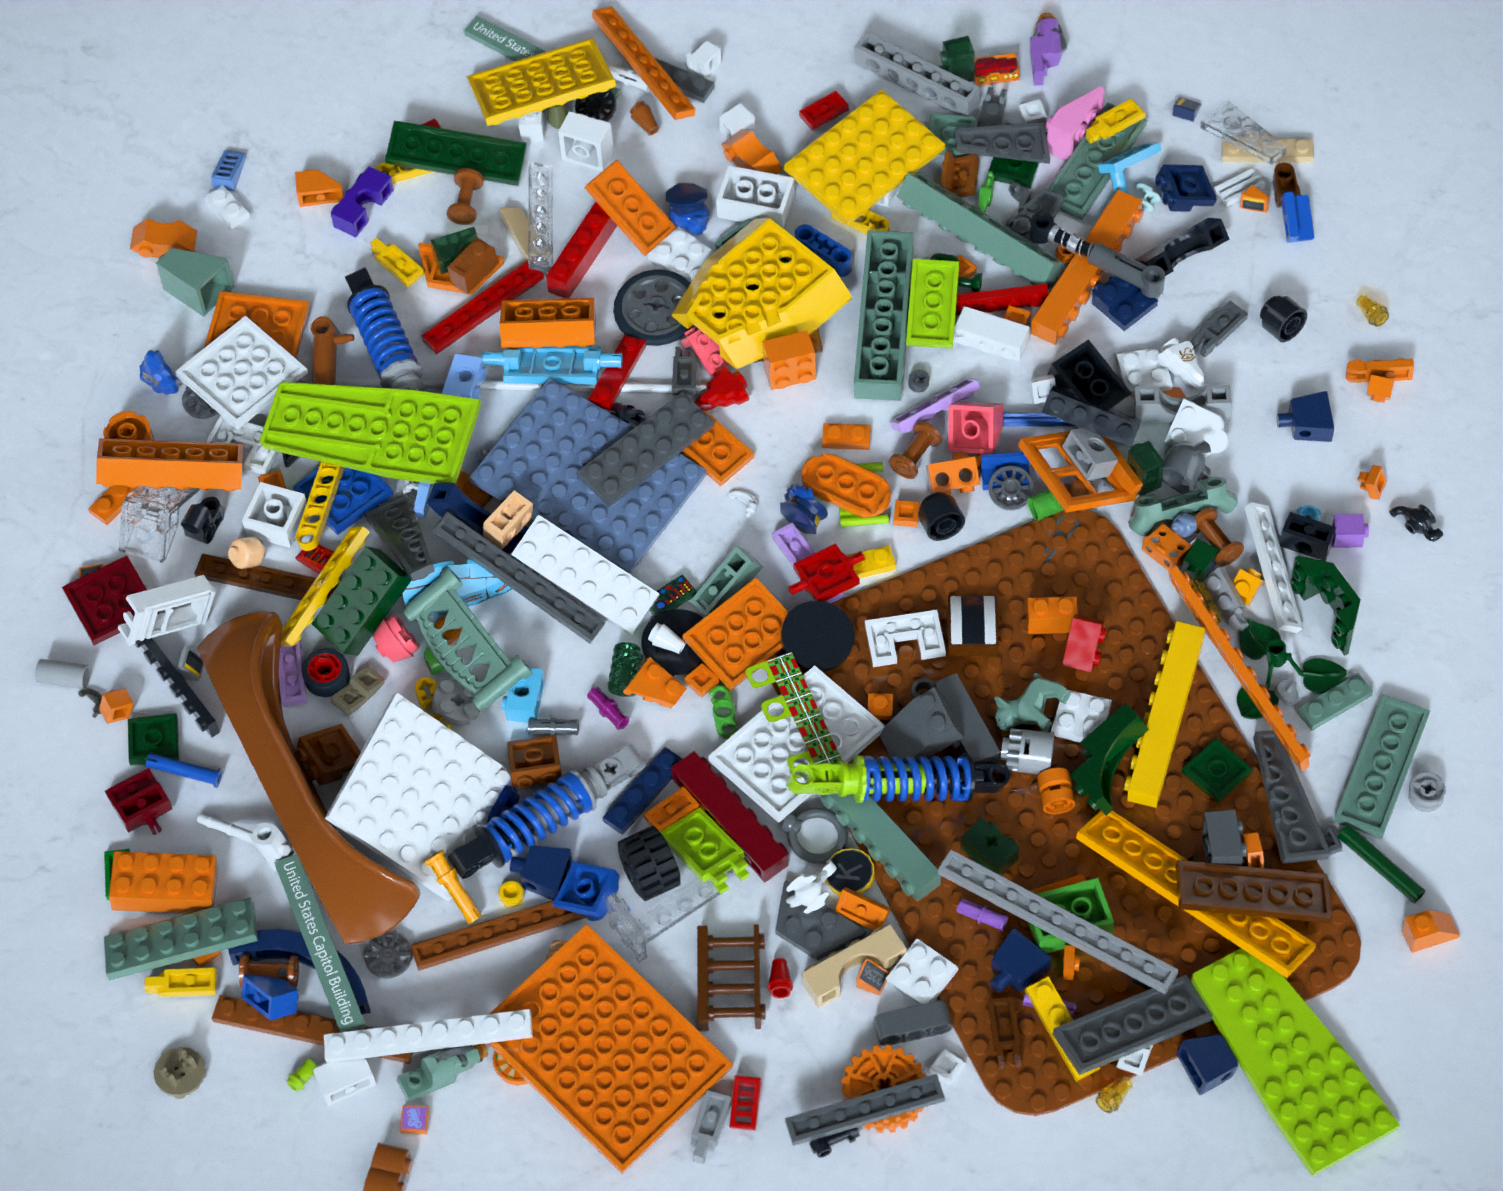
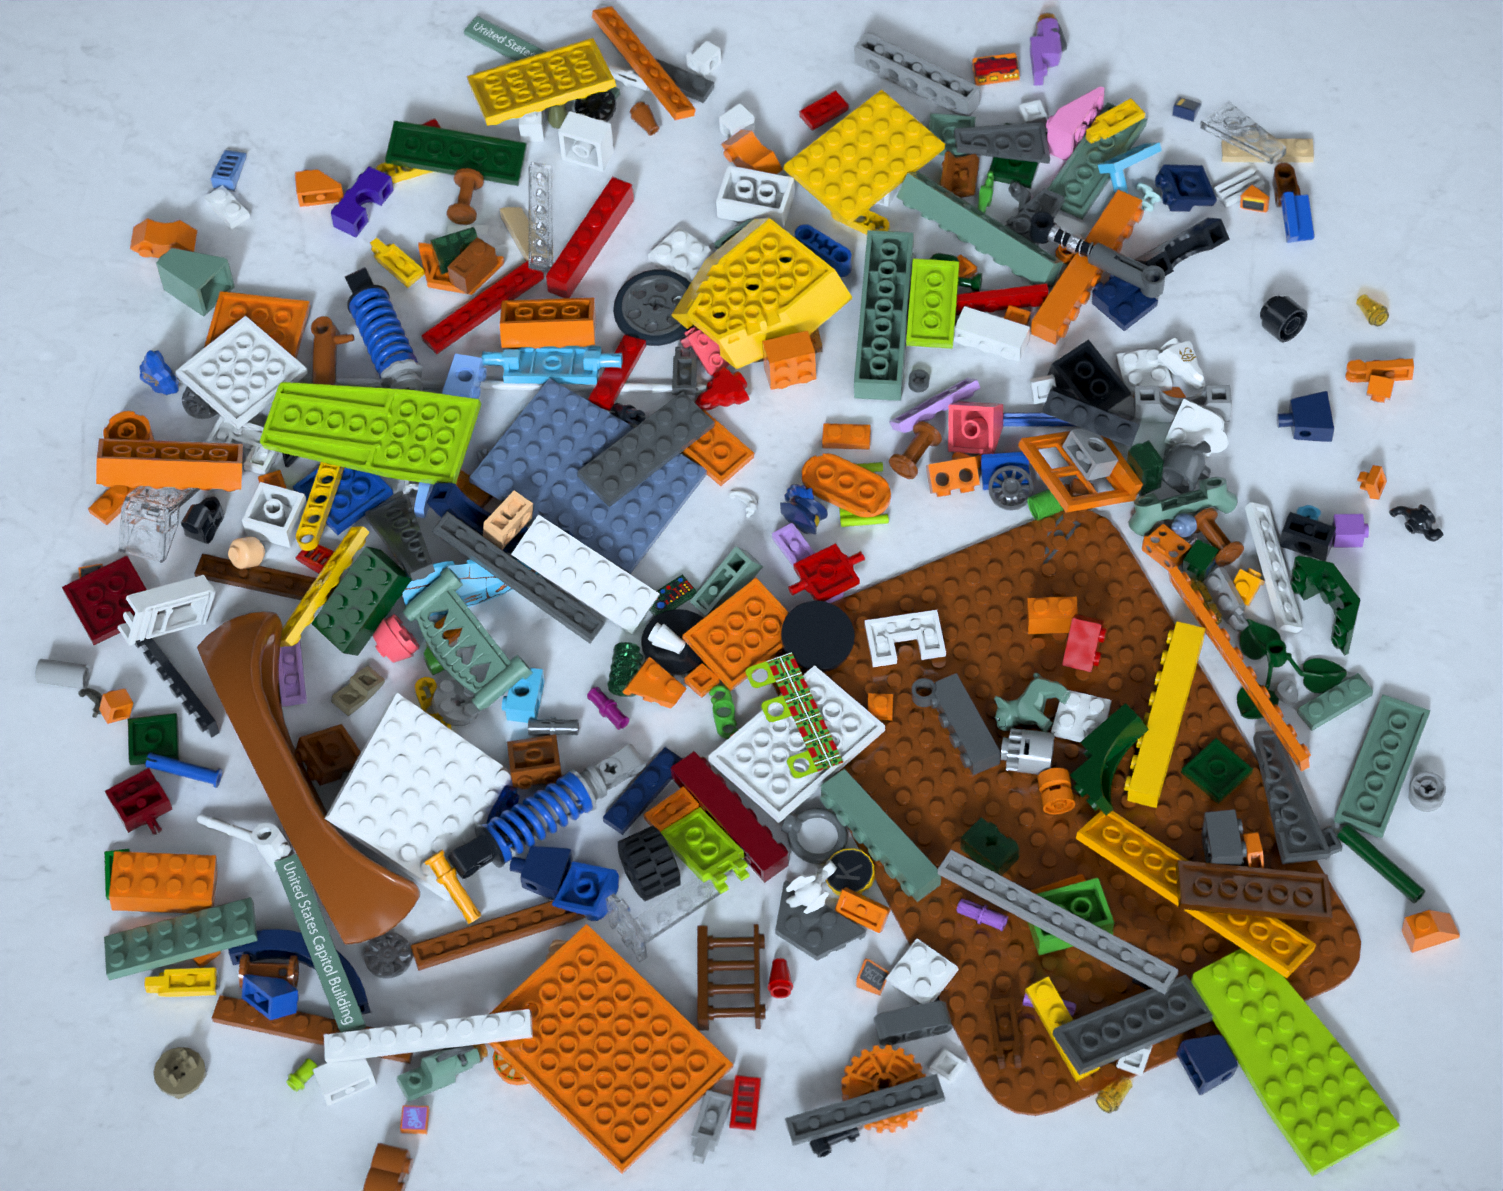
(190, 664): slope -> none
(325, 661): wheel -> none
(511, 893): yellow tile -> none
(630, 207): orange tile -> none
(688, 207): dark blue piece -> none
(824, 979): tan arch -> none
(876, 562): yellow plate -> none
(900, 777): piece -> none
(906, 513): orange plate -> none
(921, 727): dark grey slope -> none
(940, 516): black piece -> none
(958, 58): clear green brick -> none
(972, 625): slope -> none
(992, 112): dark grey hinge -> none
(1018, 963): dark blue torso -> none
(1070, 962): orange plate -> none
(1219, 327): dark grey hinge -> none

